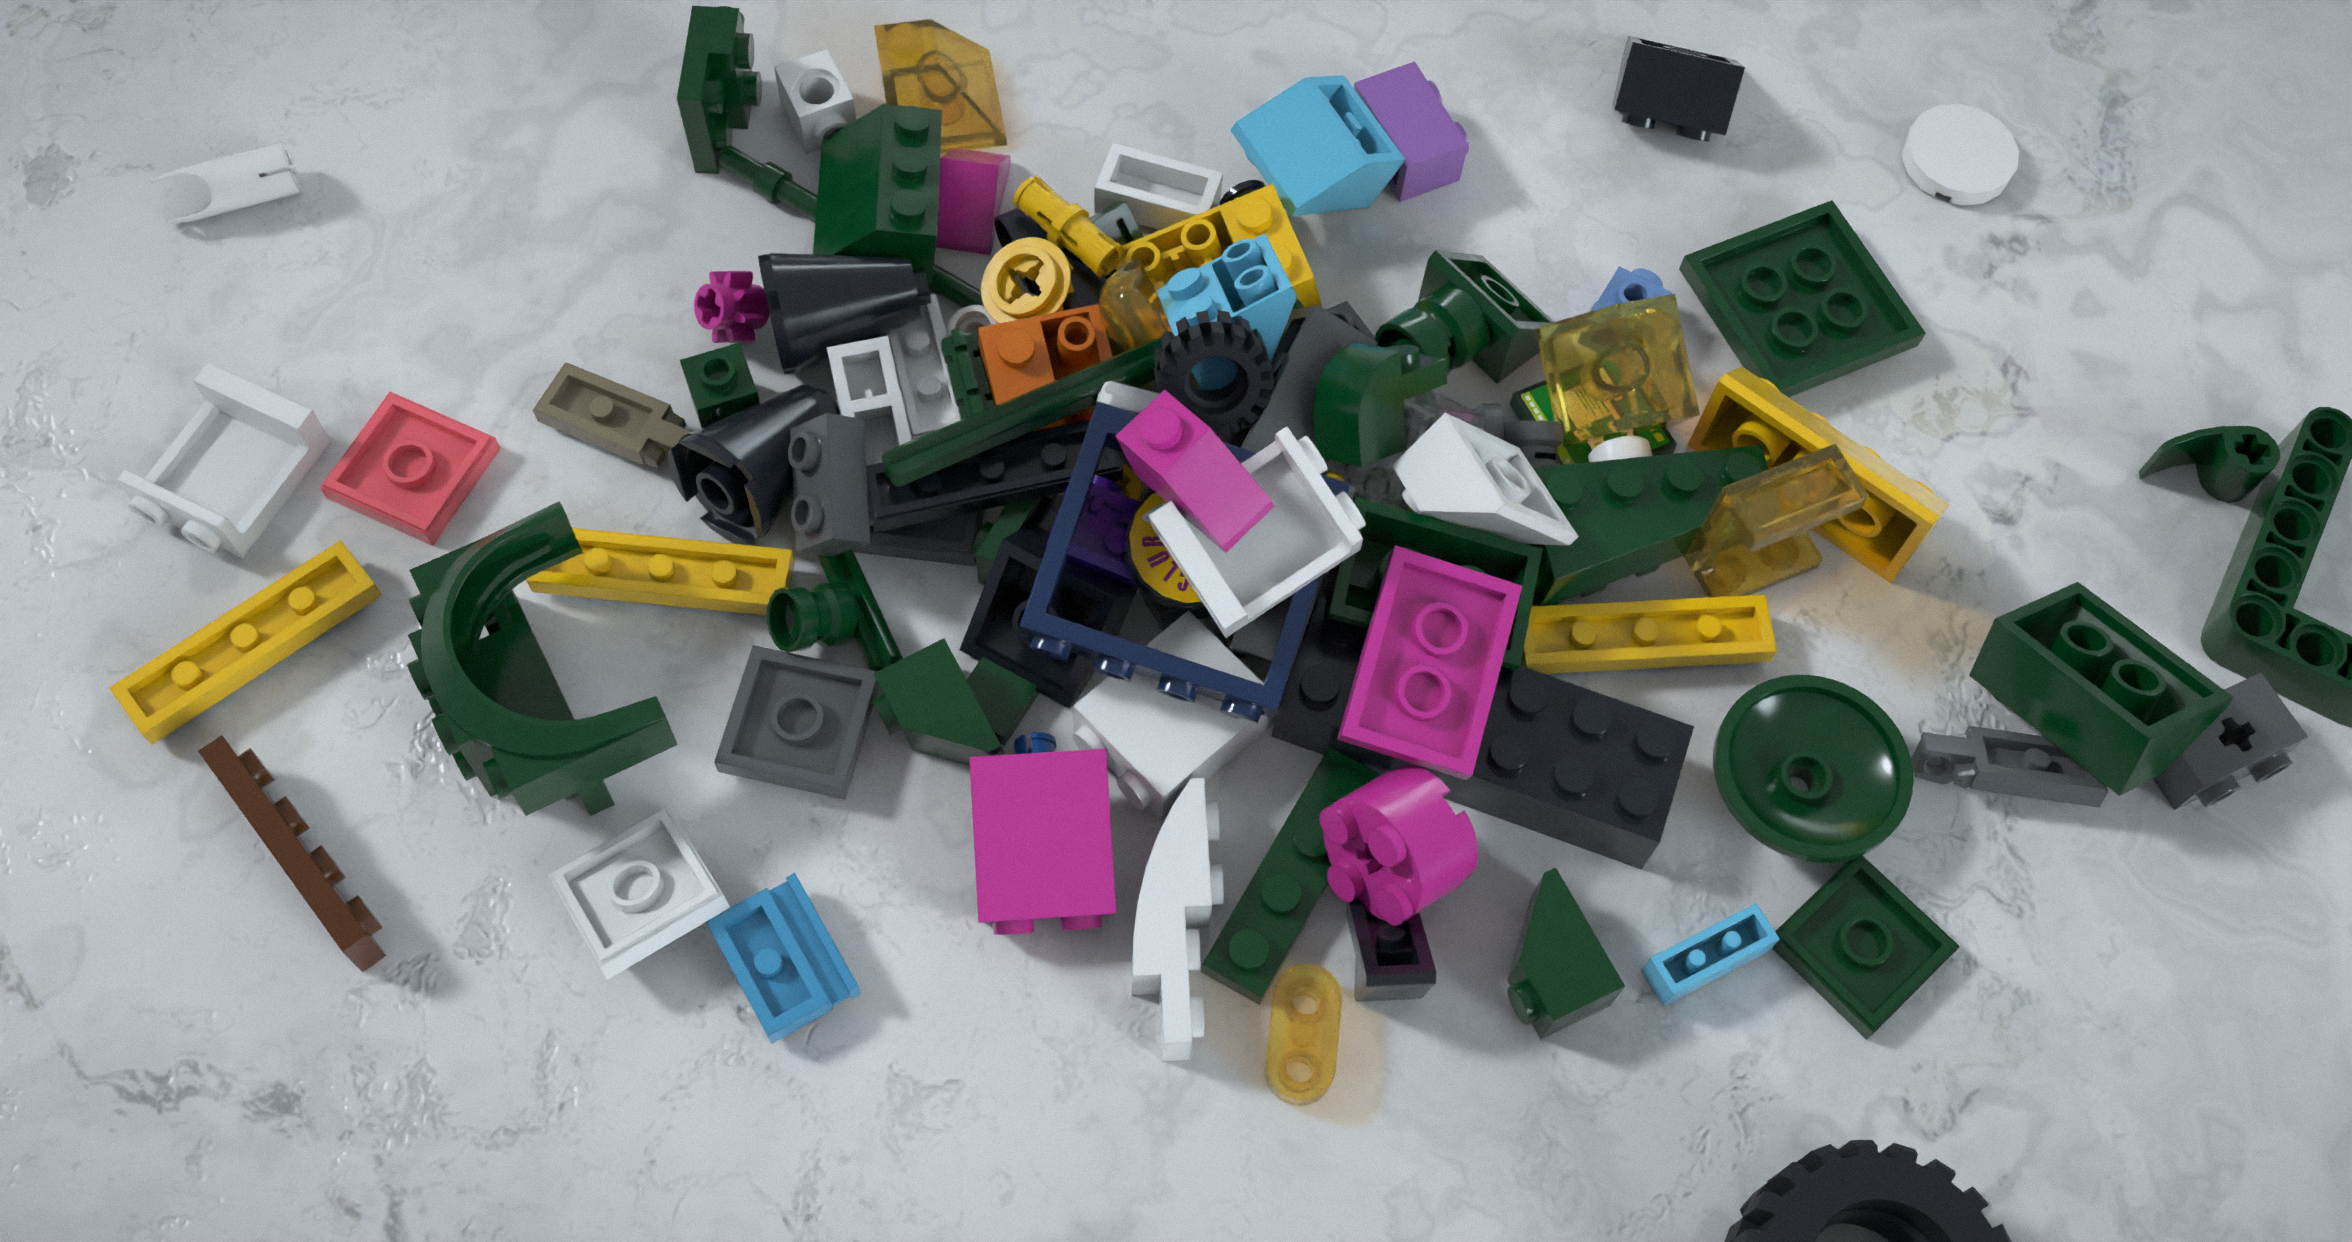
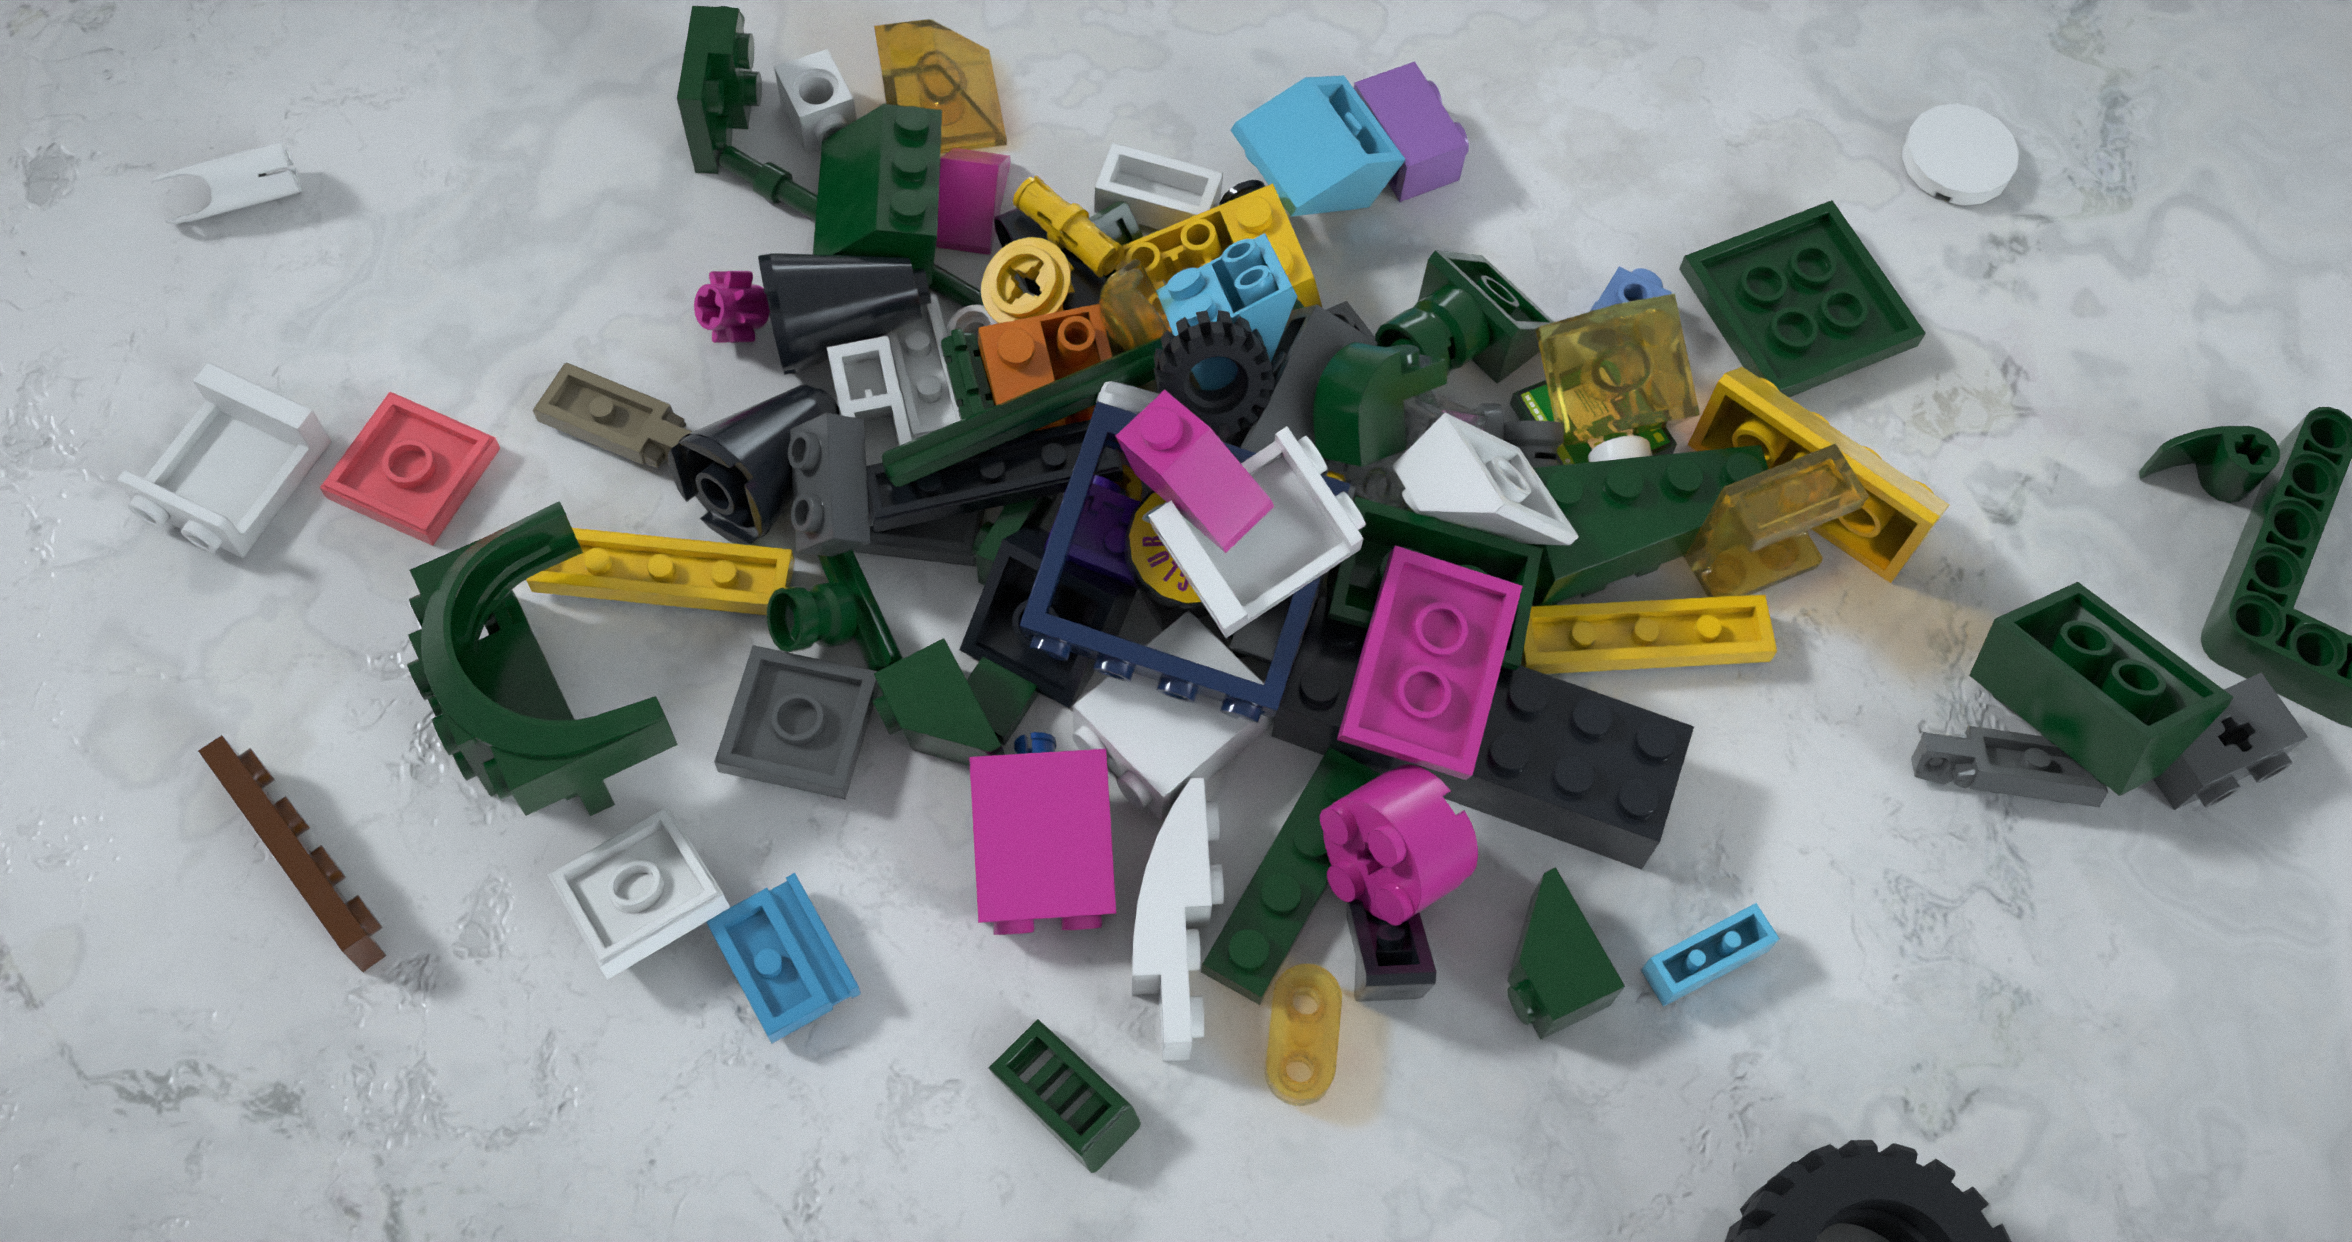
(244, 642): yellow plate -> none
(719, 383): dark green brick -> none
(1103, 1117): none -> dark green slope
(1676, 88): black slope -> none
(1833, 742): dark green dish -> none
(1863, 945): dark green tile -> none

